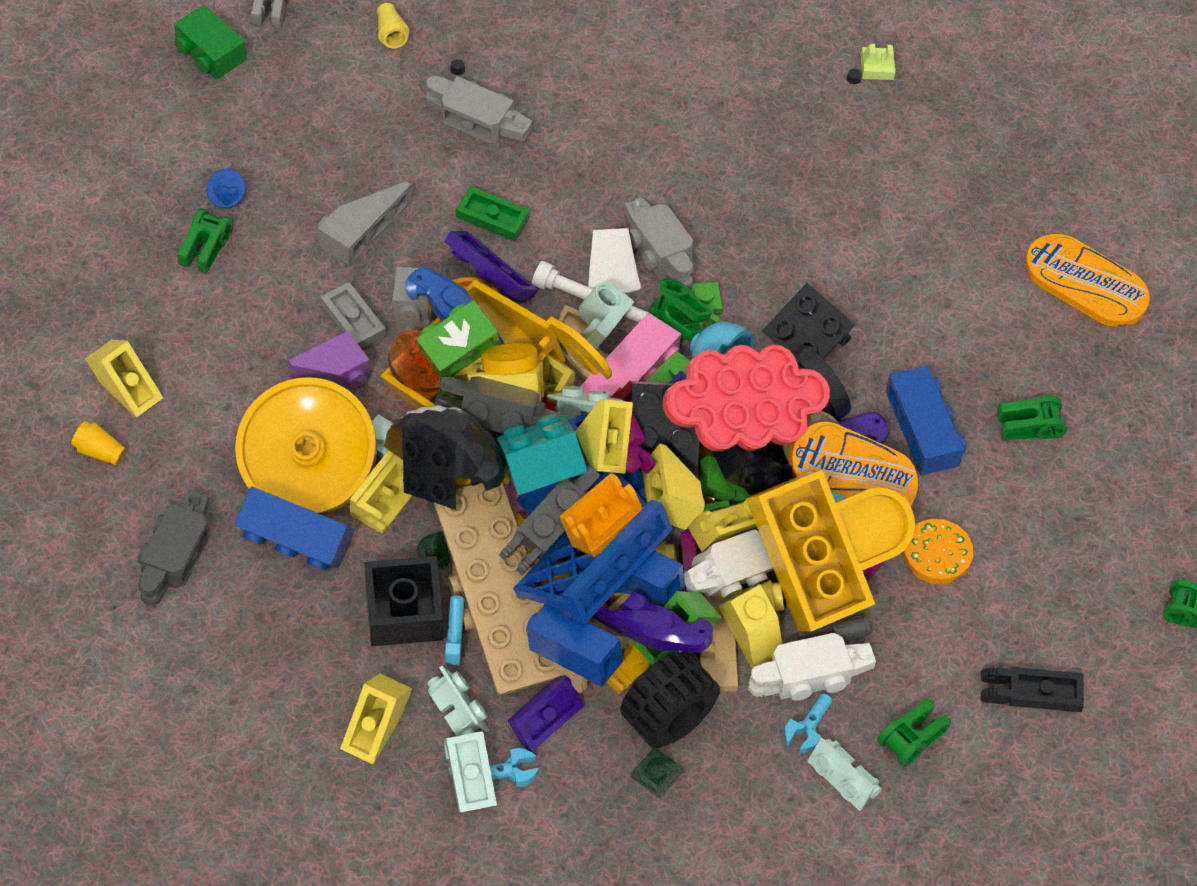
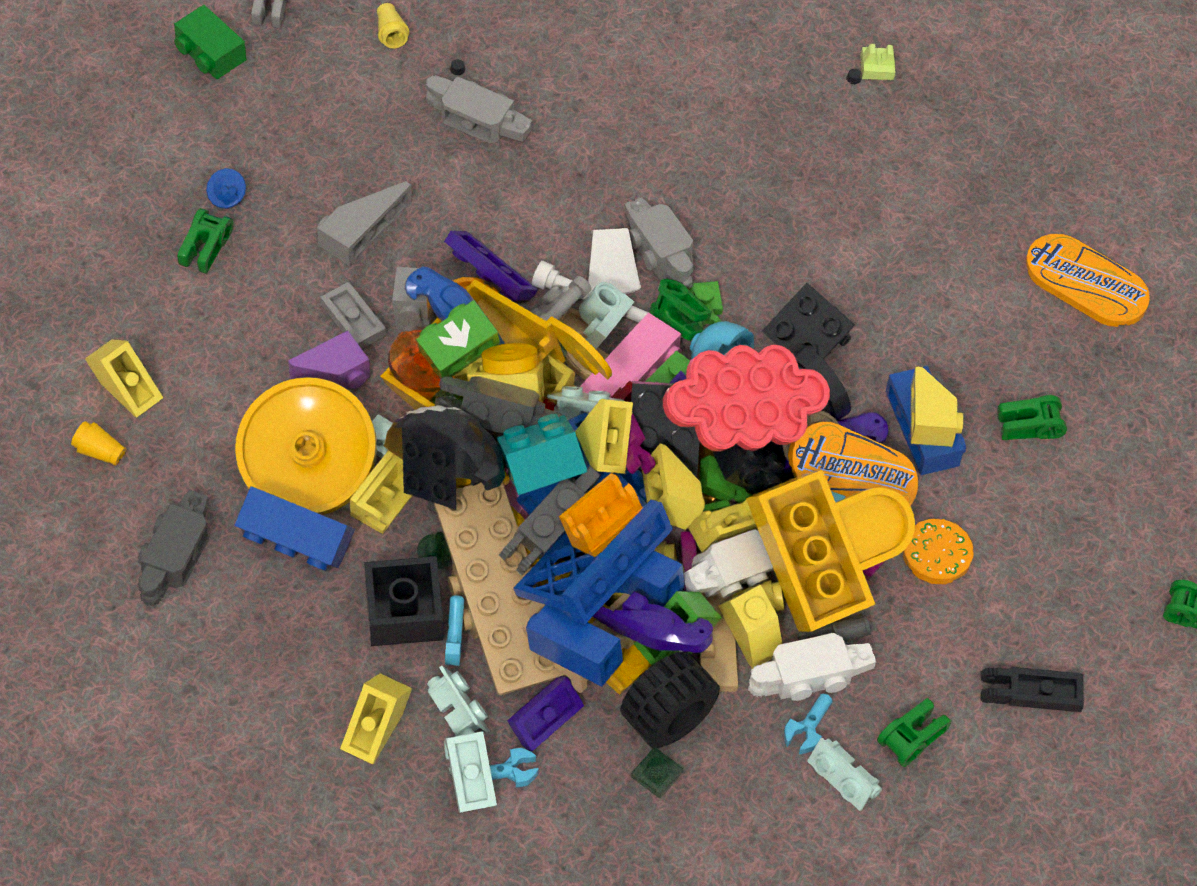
(492, 213): green plate -> none
(559, 300): none -> light grey plate
(933, 411): none -> light yellow slope

